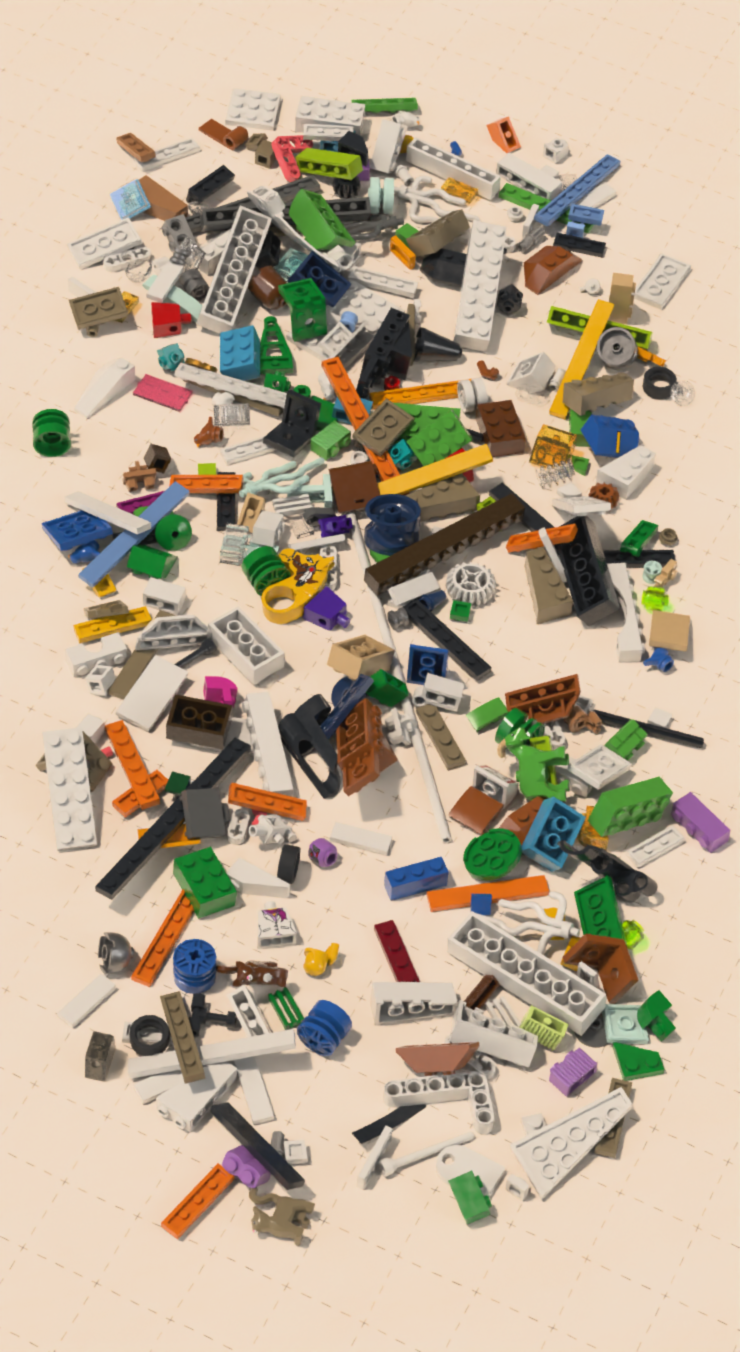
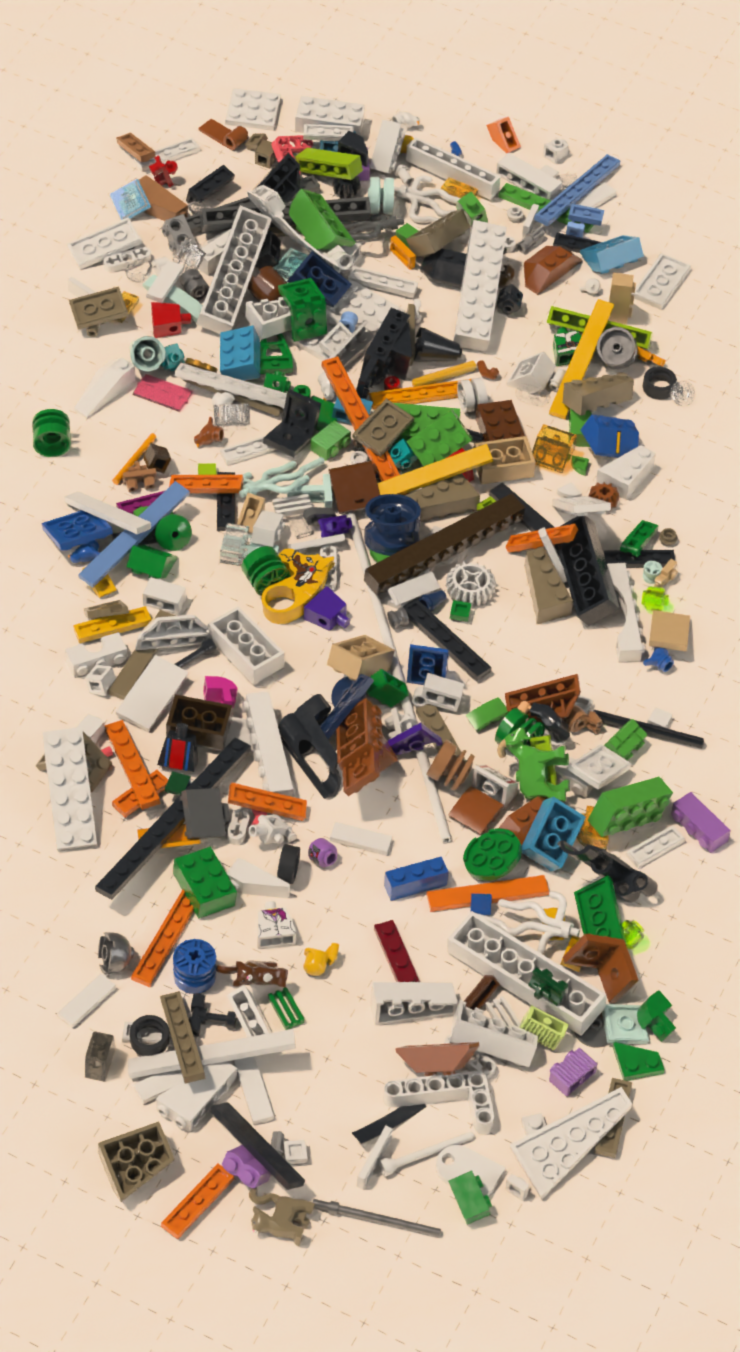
(134, 1158): none -> dark tan wedge
(135, 457): none -> light orange bar
(147, 353): none -> light aqua cone
(169, 168): none -> red hips
(179, 256): flat silver wheel -> none
(179, 749): none -> torso
(270, 317): none -> white wedge
(283, 178): none -> black wedge
(324, 1027): blue wheel -> none
(333, 1208): none -> flat silver bar
(388, 104): bright green plate -> none
(413, 739): none -> dark purple wing
(445, 374): none -> yellow axle
(450, 765): none -> medium nougat wheel
(472, 208): none -> bright green torso
(506, 276): none -> dark brown hair
(510, 460): none -> tan brick
(547, 987): none -> dark green hips
(549, 718): none -> black arm
(555, 474): clear piece -> none
(565, 345): none -> green torso
(588, 974): white slope -> none
(613, 253): none -> dark azure slope

